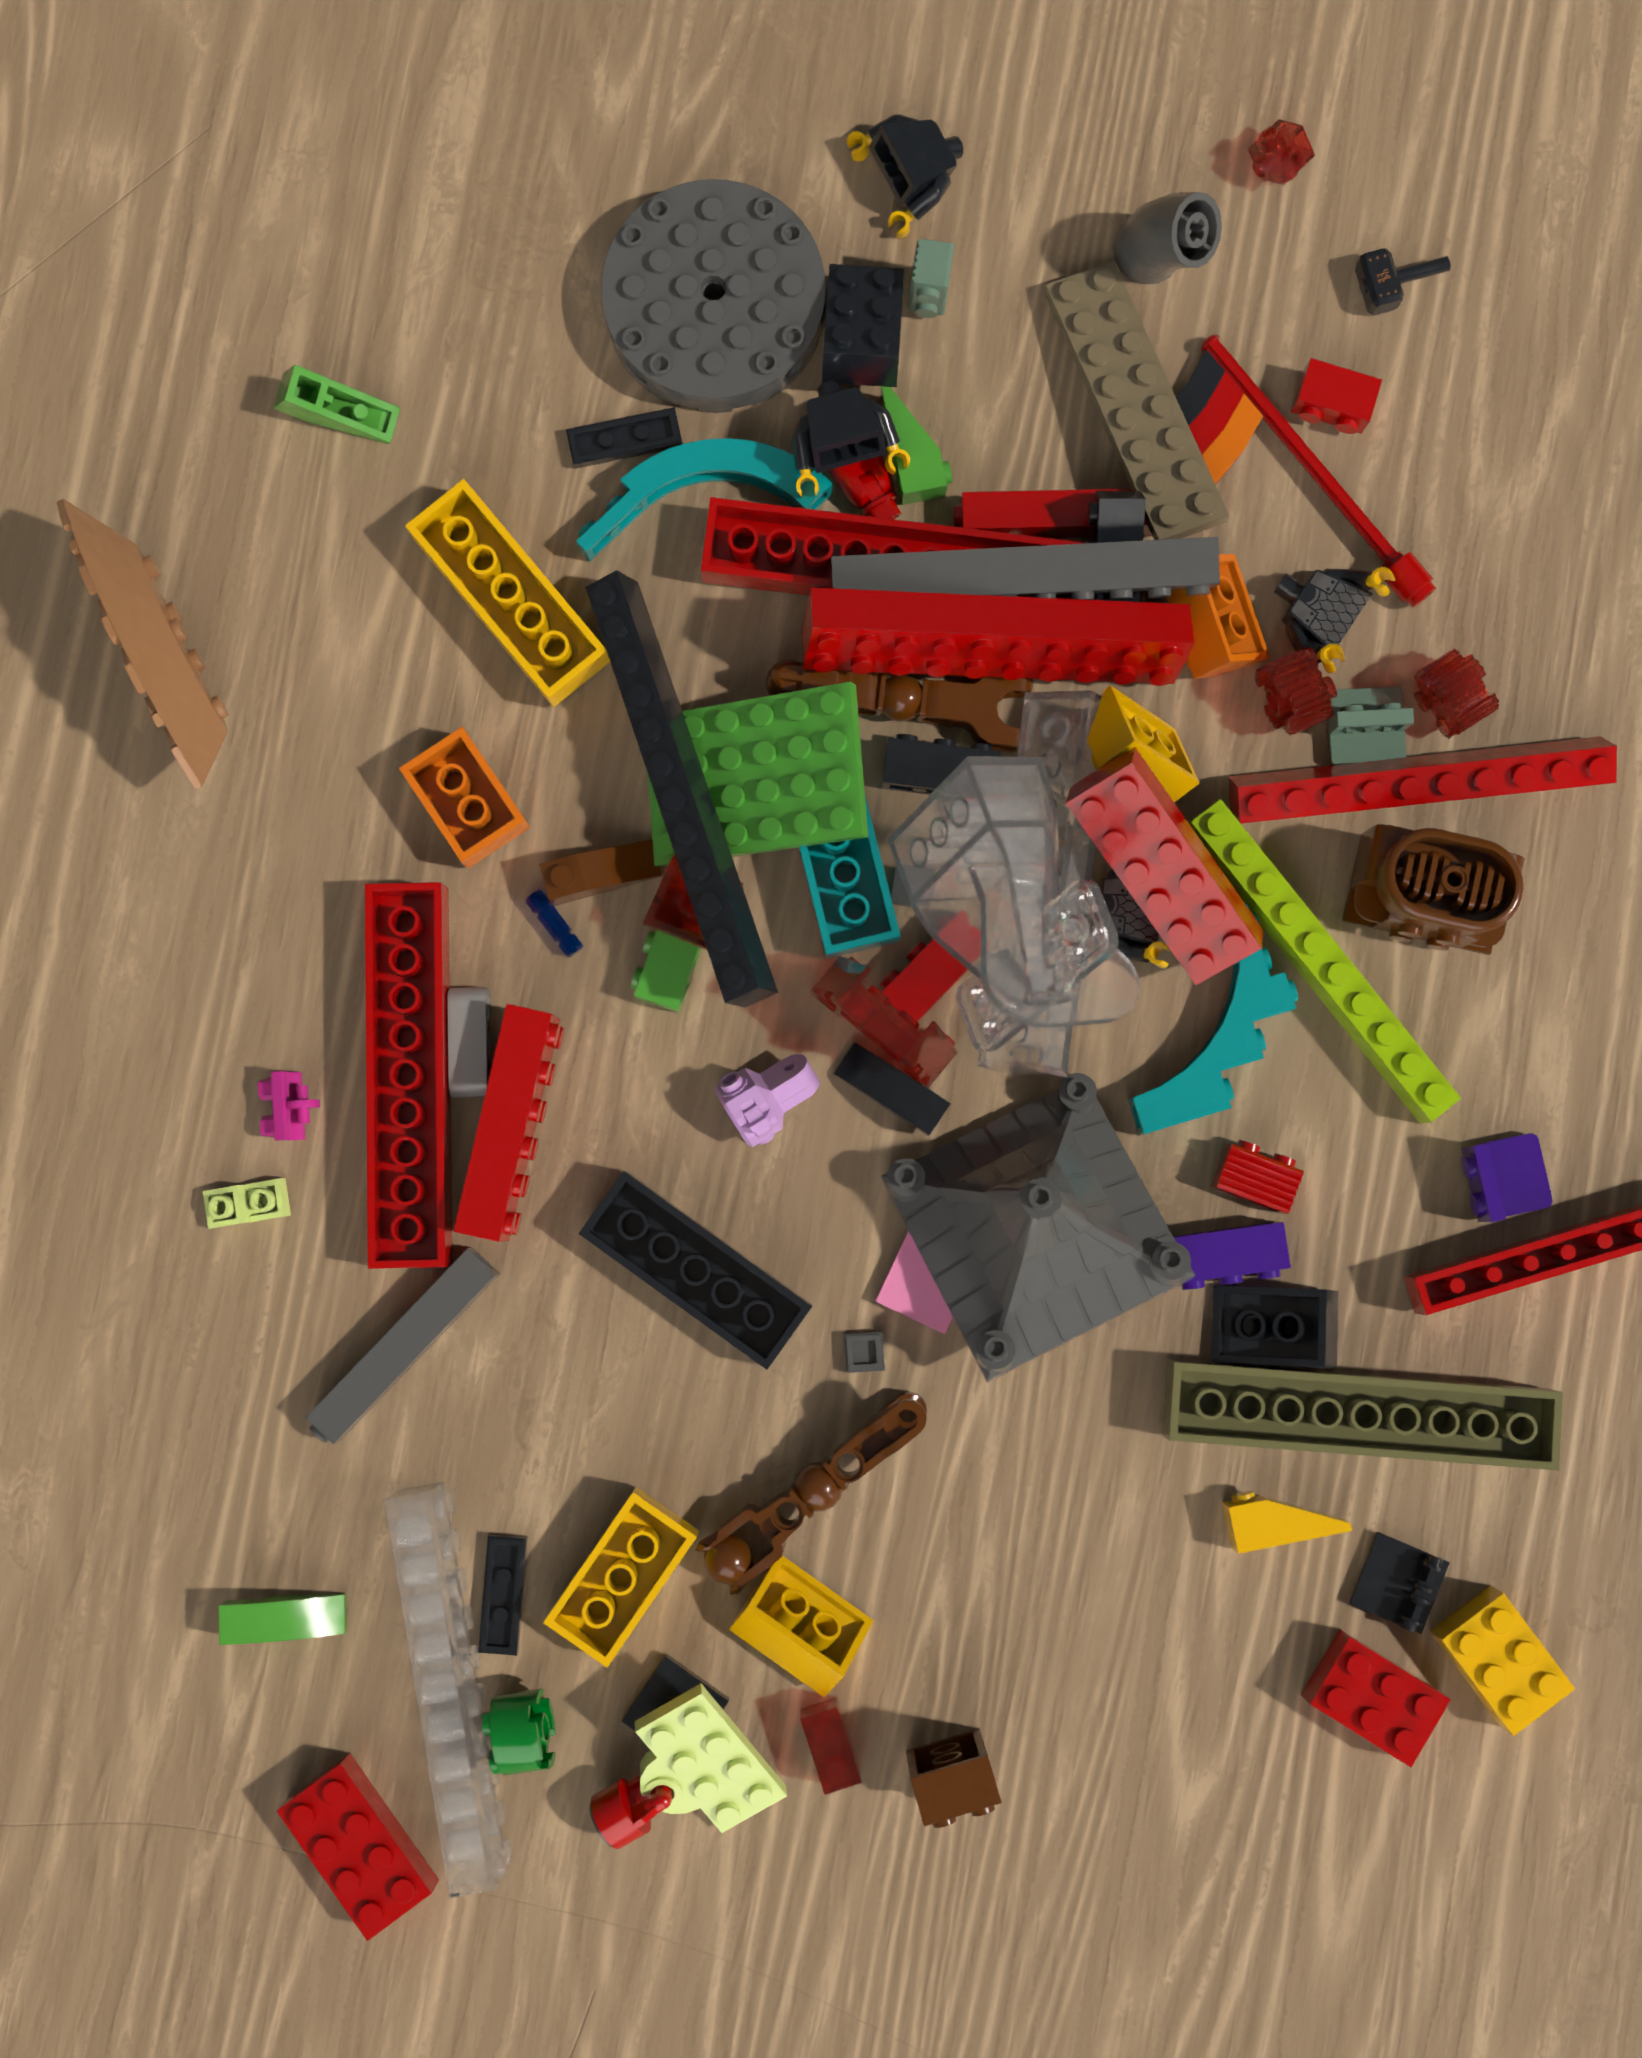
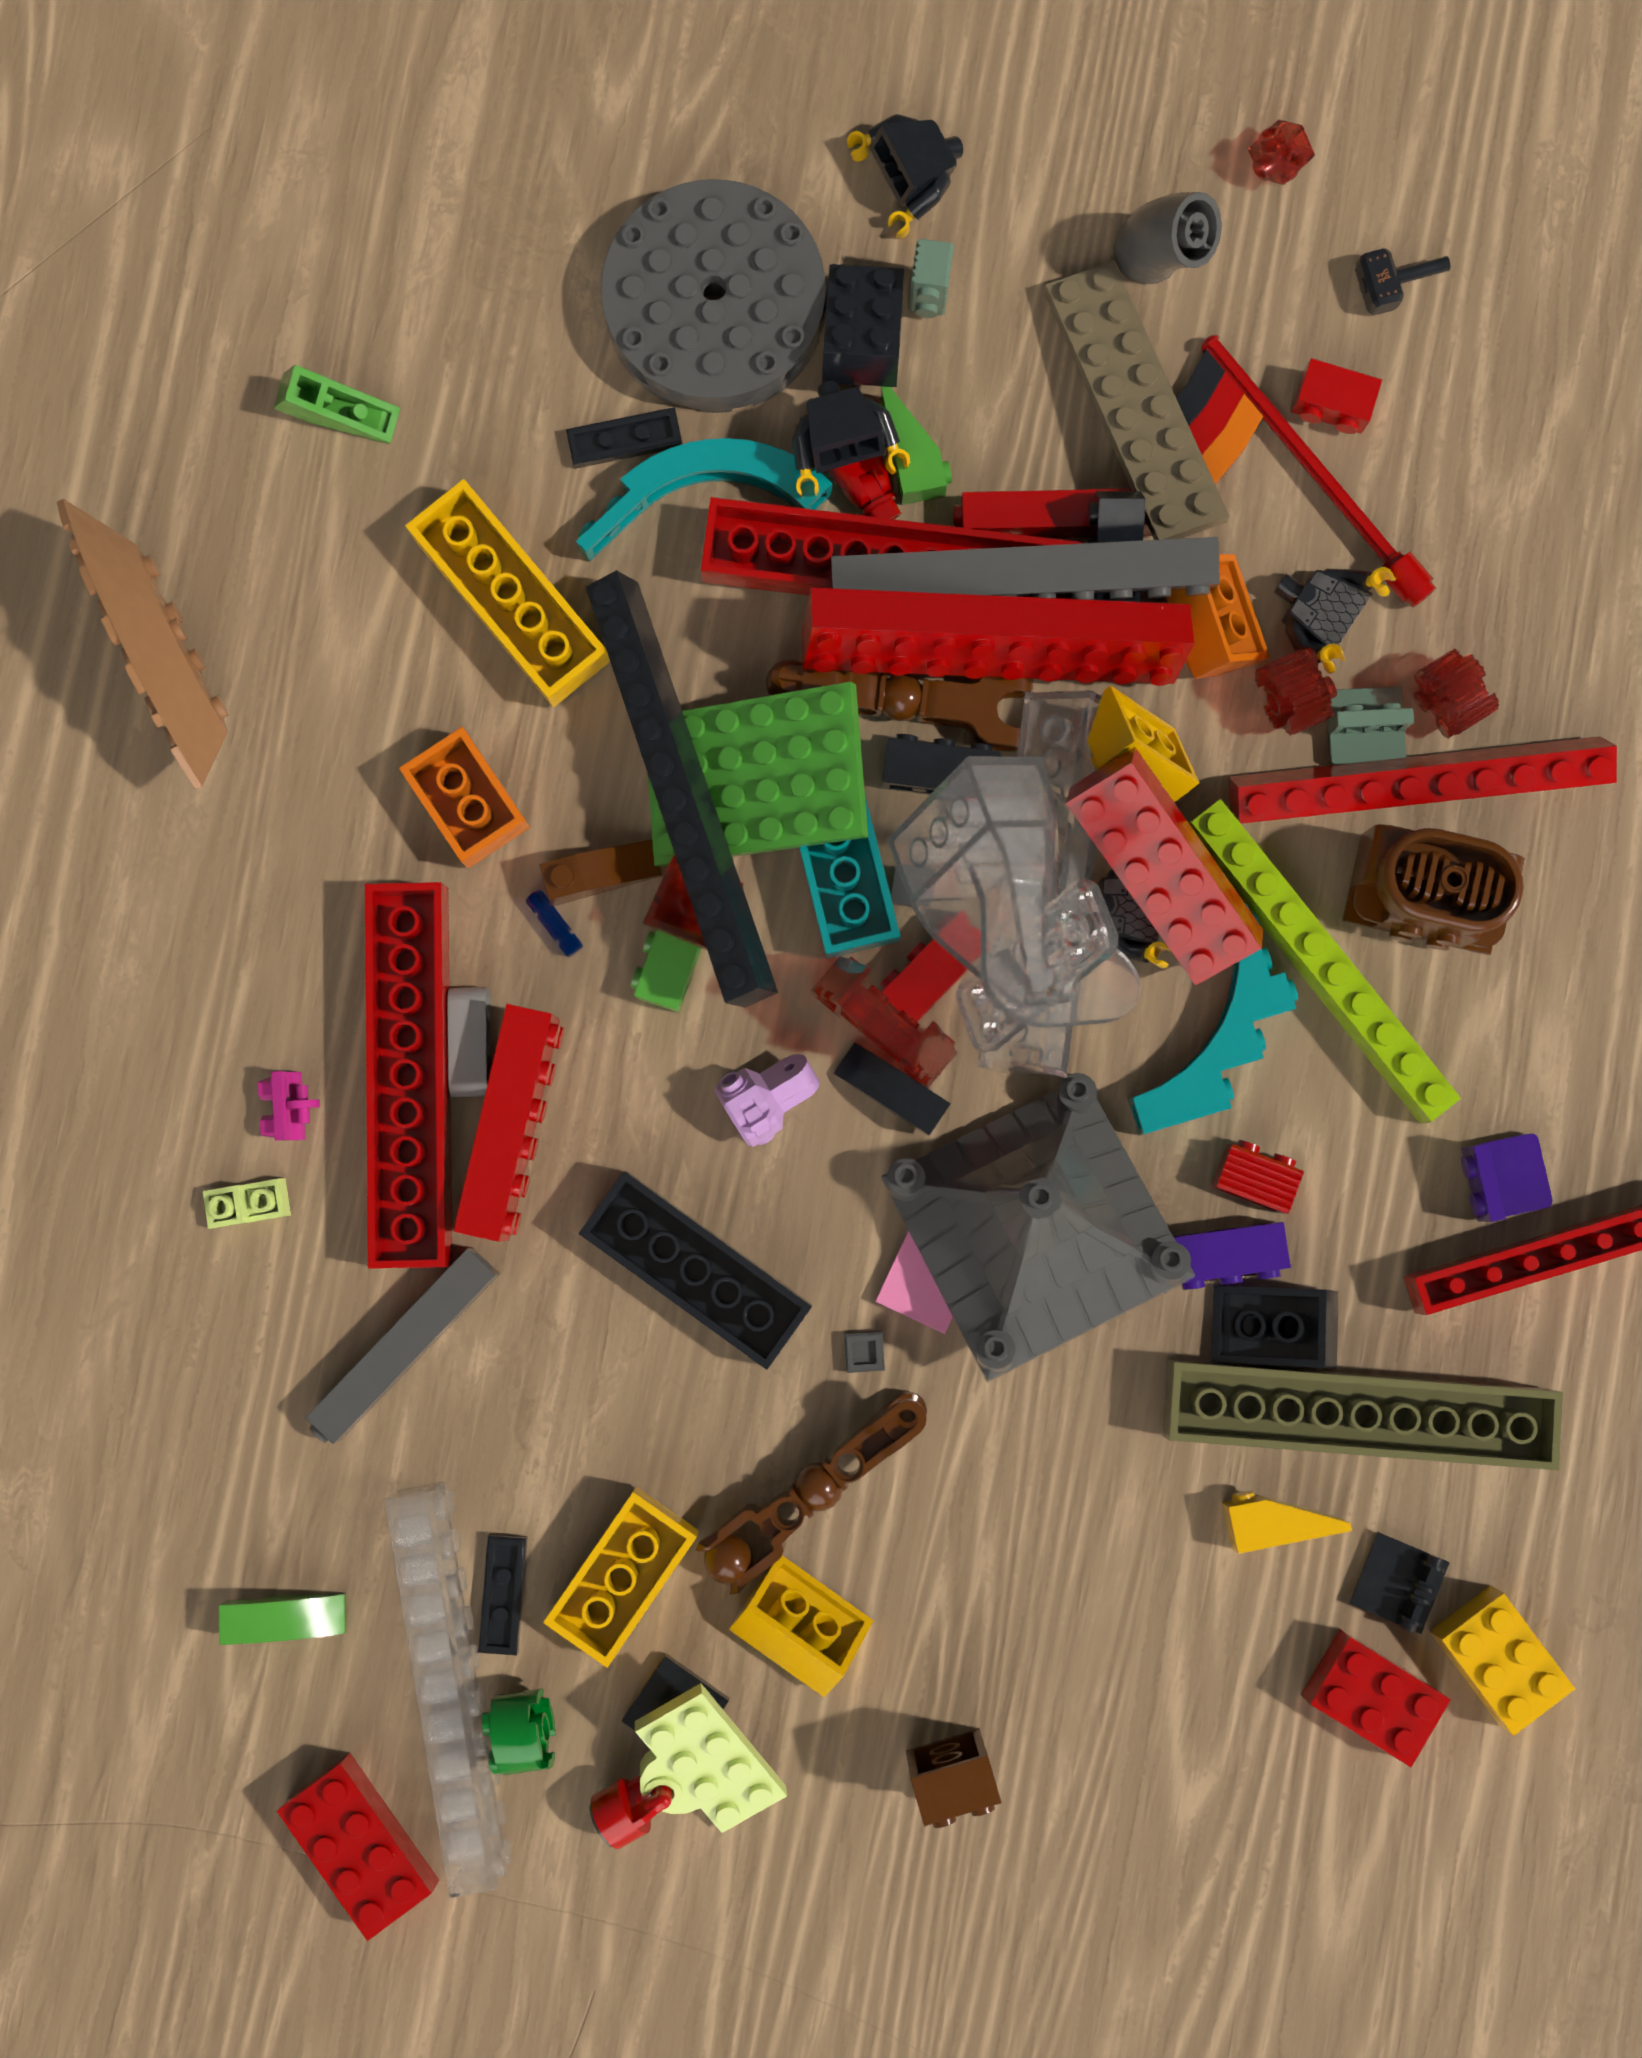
(830, 1745): clear red brick -> none

